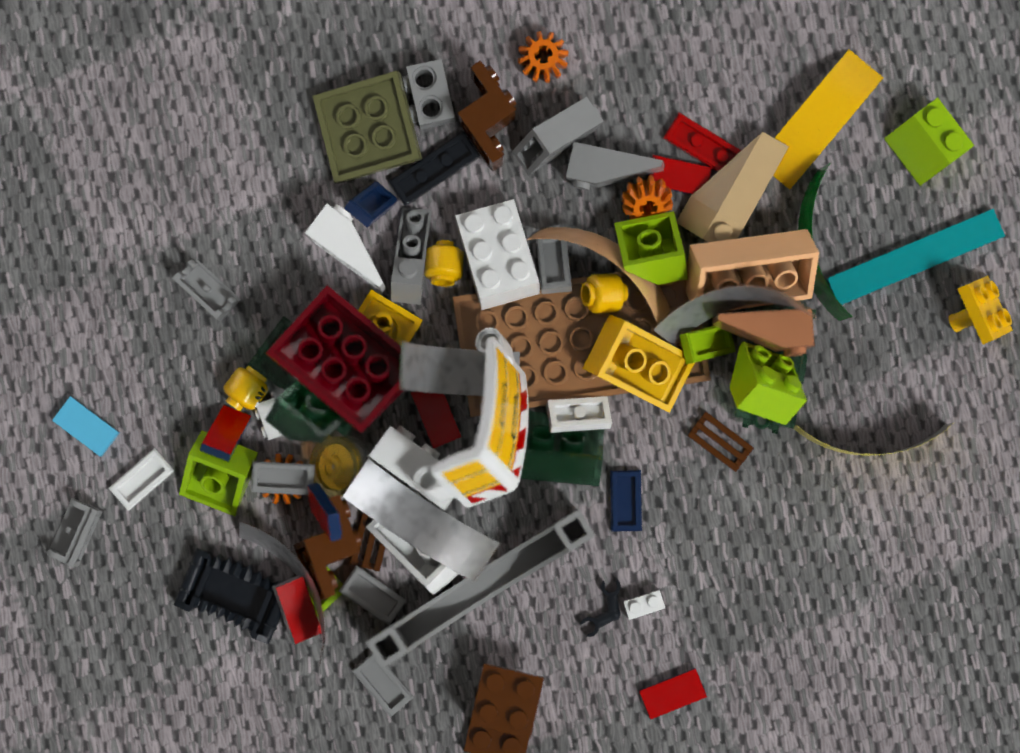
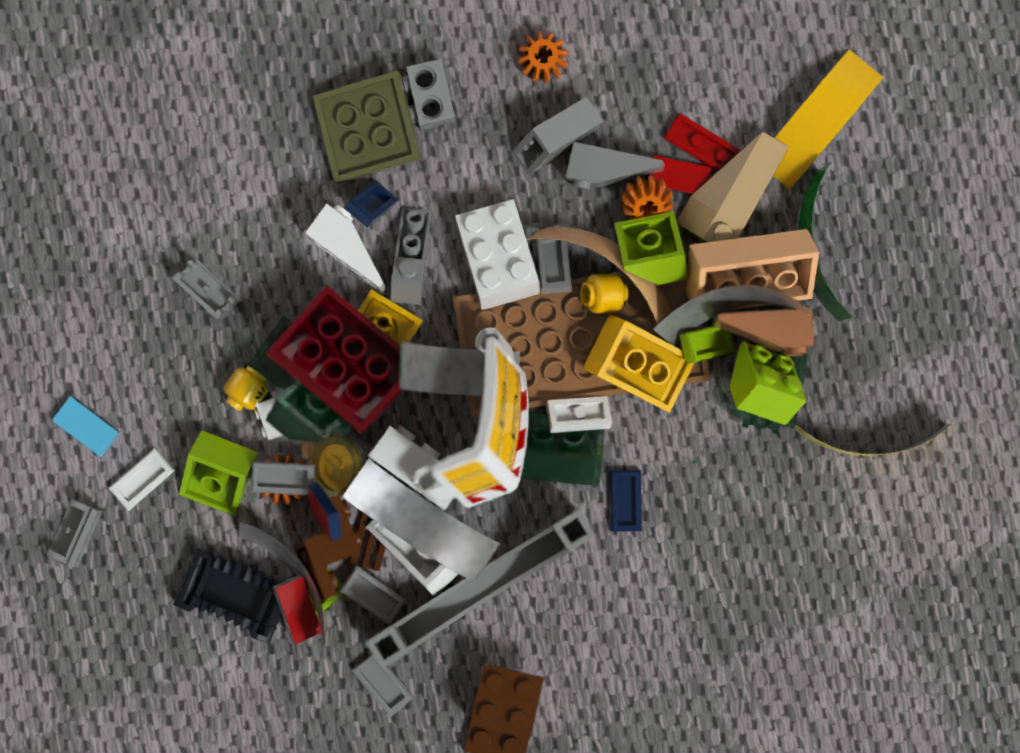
(225, 433): red tile -> none
(434, 168): black tile -> none
(436, 417): red tile -> none
(444, 263): yellow head -> none
(488, 115): reddish brown bracket -> none
(612, 613): black arm -> none
(644, 604): white piece -> none
(672, 693): red tile -> none
(740, 457): reddish brown tile -> none
(916, 257): teal tile -> none
(928, 141): lime slope -> none
(982, 311): yellow plate -> none

